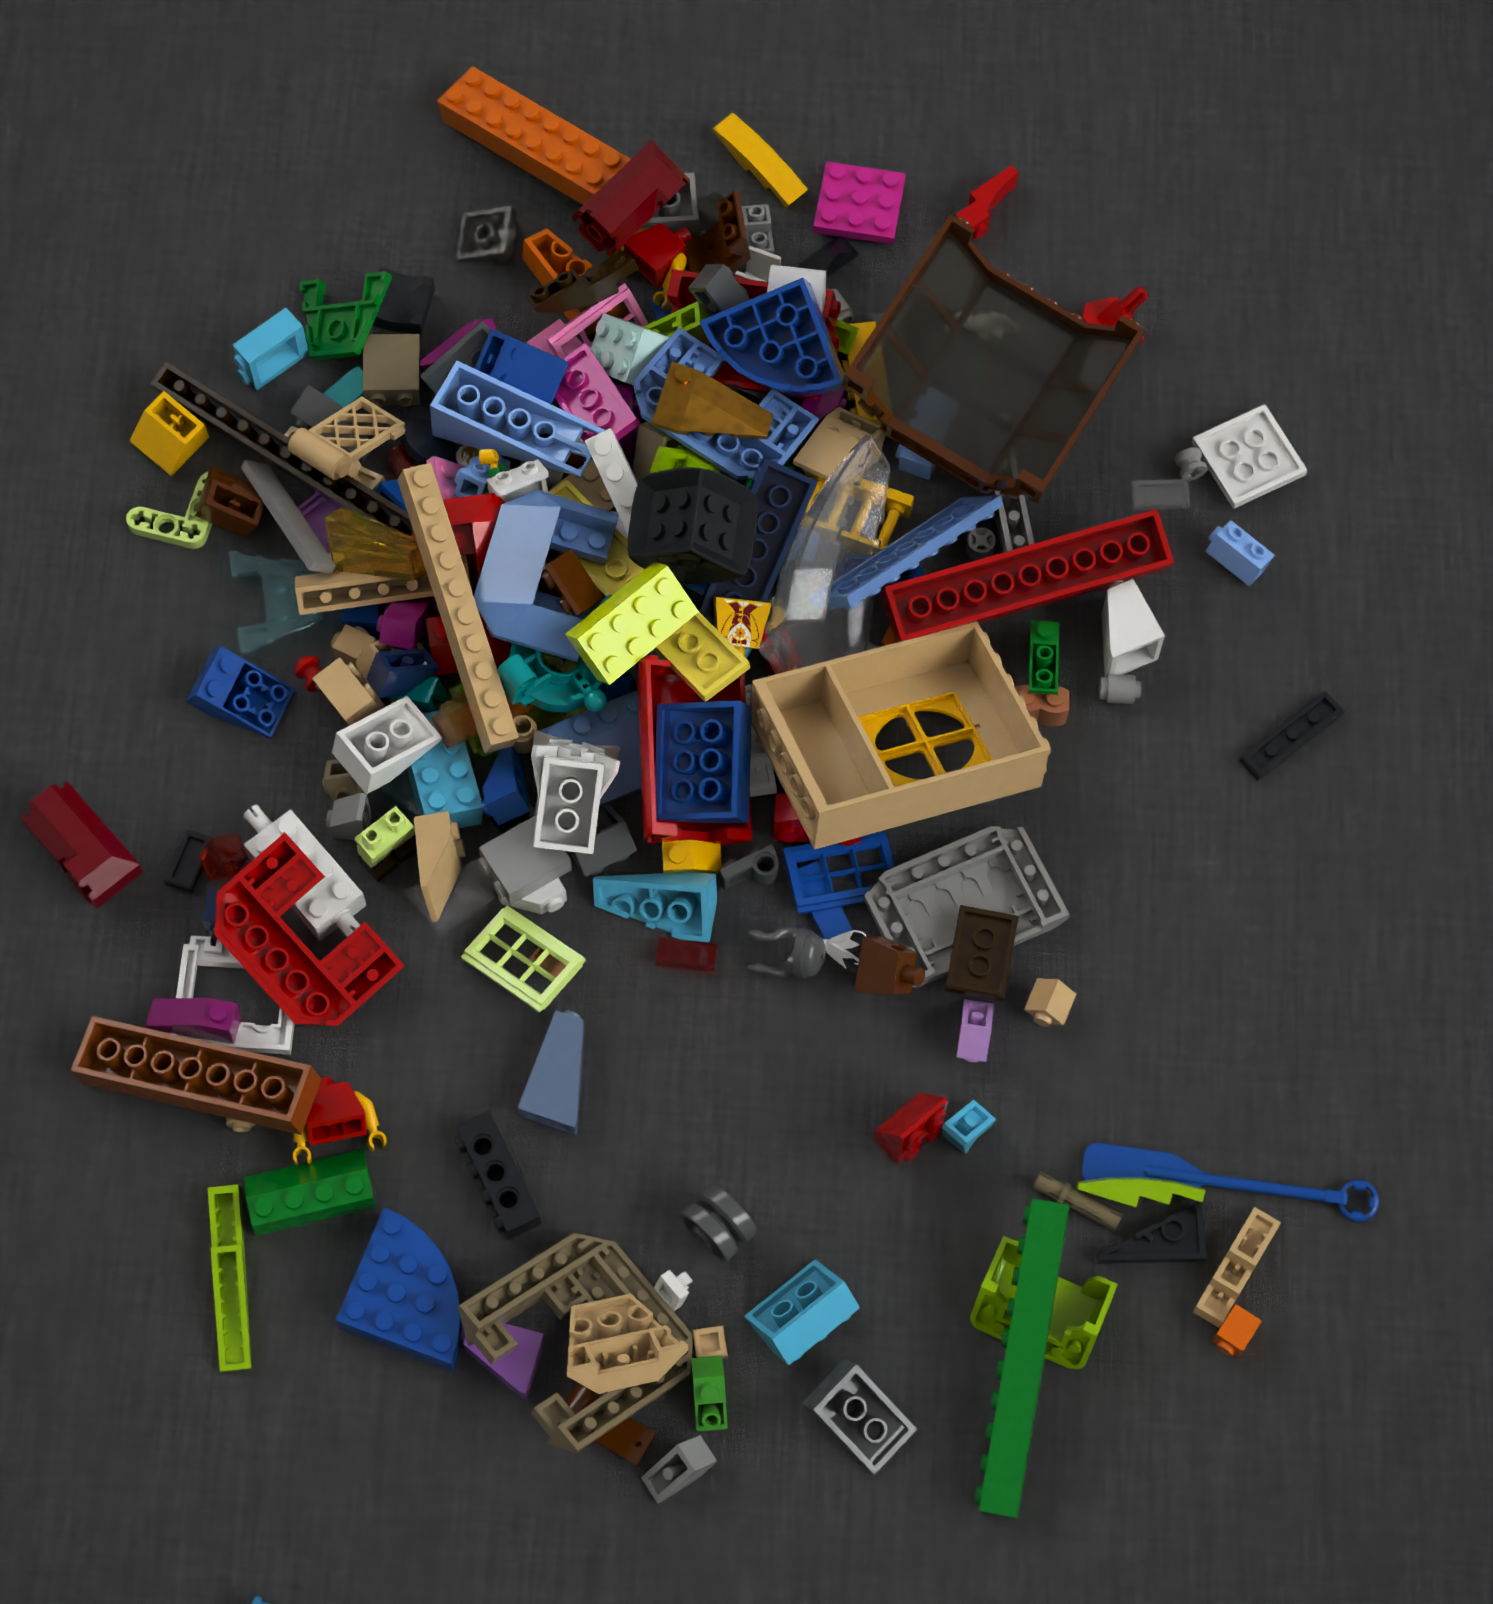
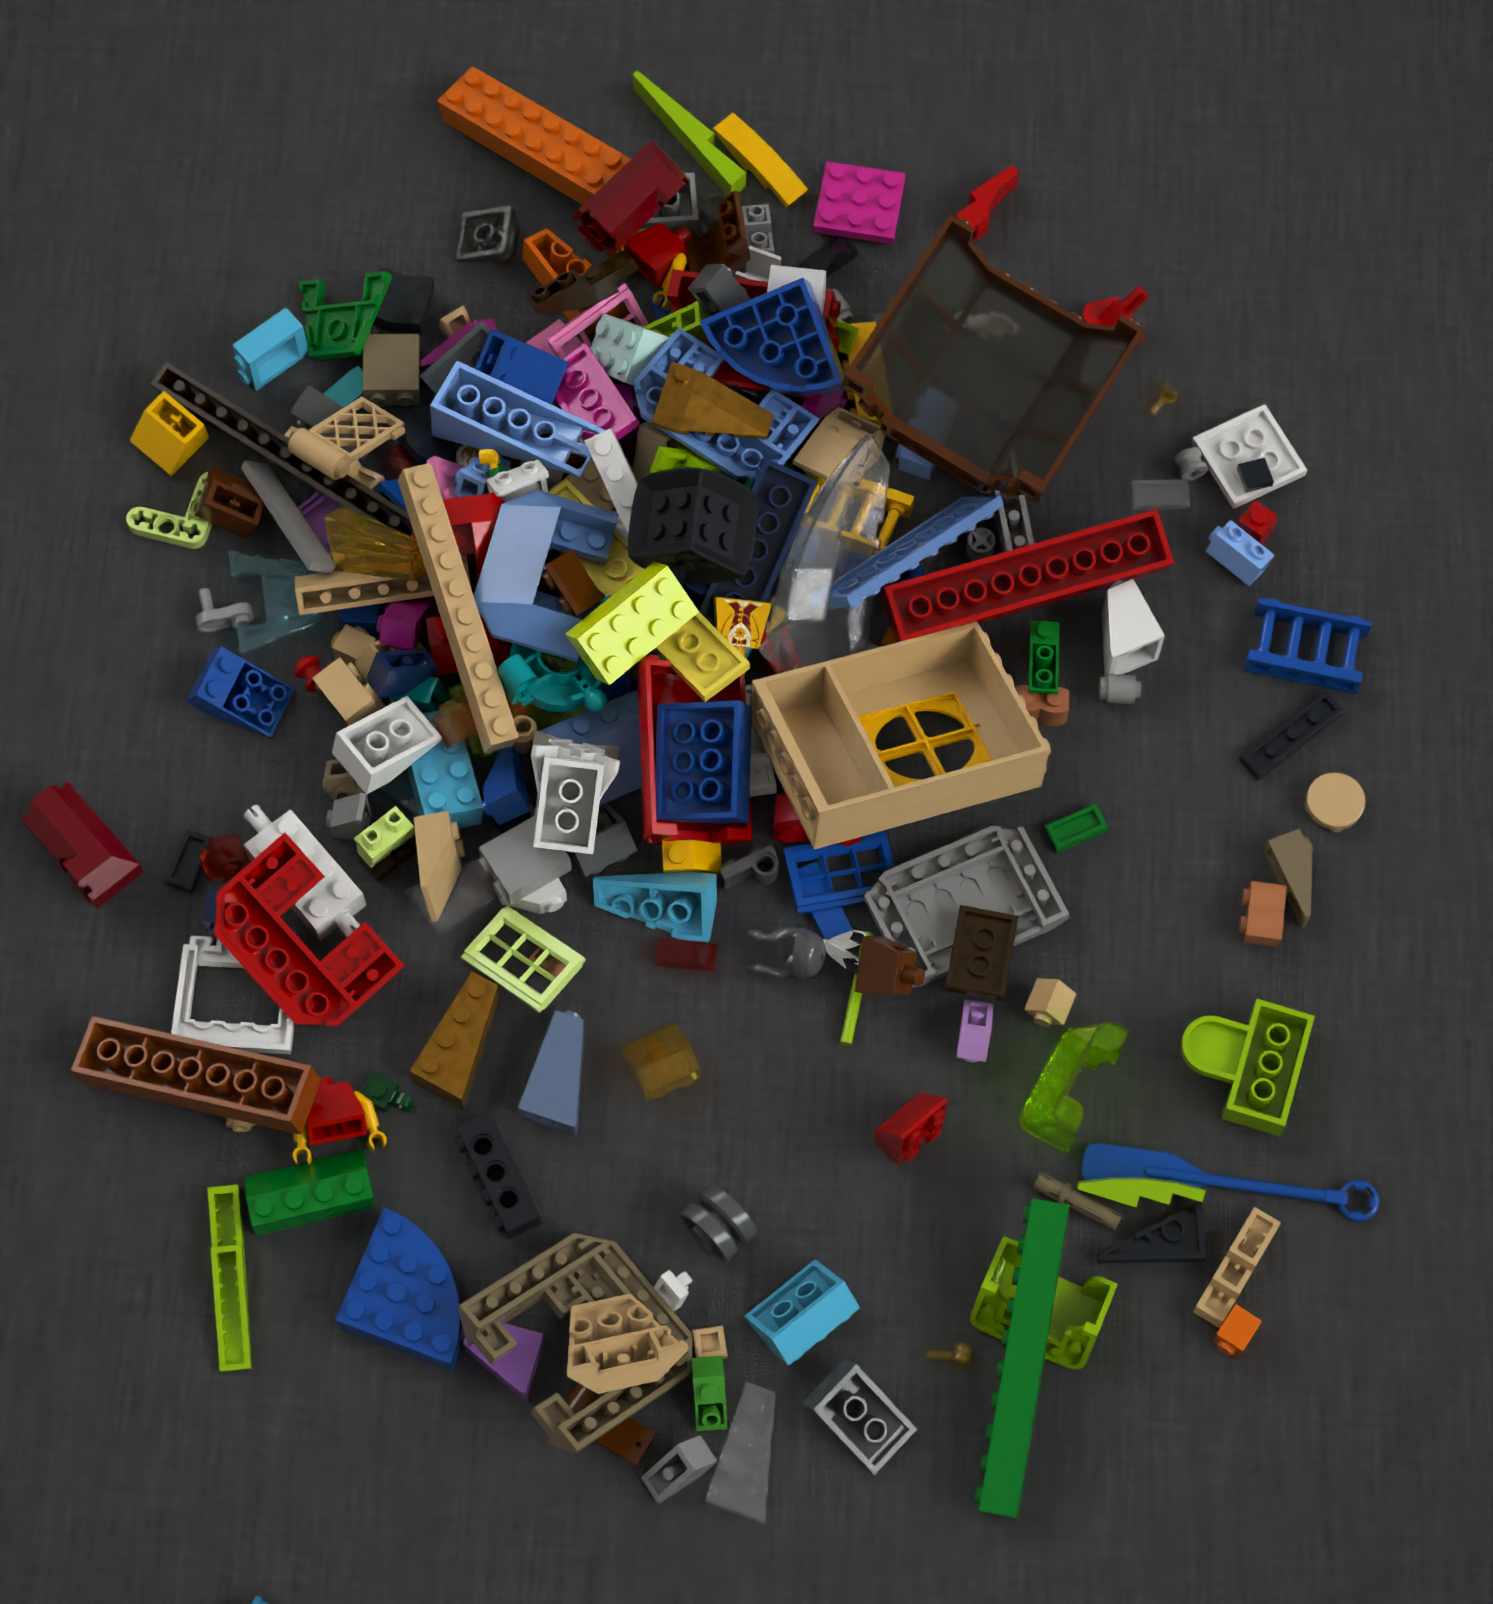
(196, 1018): magenta slope -> none
(216, 619): none -> light grey piece
(384, 1093): none -> dark green plate
(454, 321): none -> tan slope
(456, 1045): none -> pearl gold wedge
(661, 1061): none -> clear yellow slope
(692, 135): none -> lime slope
(744, 1461): none -> clear wing
(852, 1010): none -> lime bar
(960, 1354): none -> clear yellow hand
(967, 1126): medium azure slope -> none
(1048, 1110): none -> clear neon green windscreen
(1075, 828): none -> green tile
(1166, 396): none -> clear yellow hand
(1255, 475): none -> black tile
(1255, 1058): none -> lime brick
(1258, 522): none -> red brick
(1263, 913): none -> nougat brick
(1292, 865): none -> dark tan slope
(1308, 672): none -> blue fence
(1335, 801): none -> tan tile

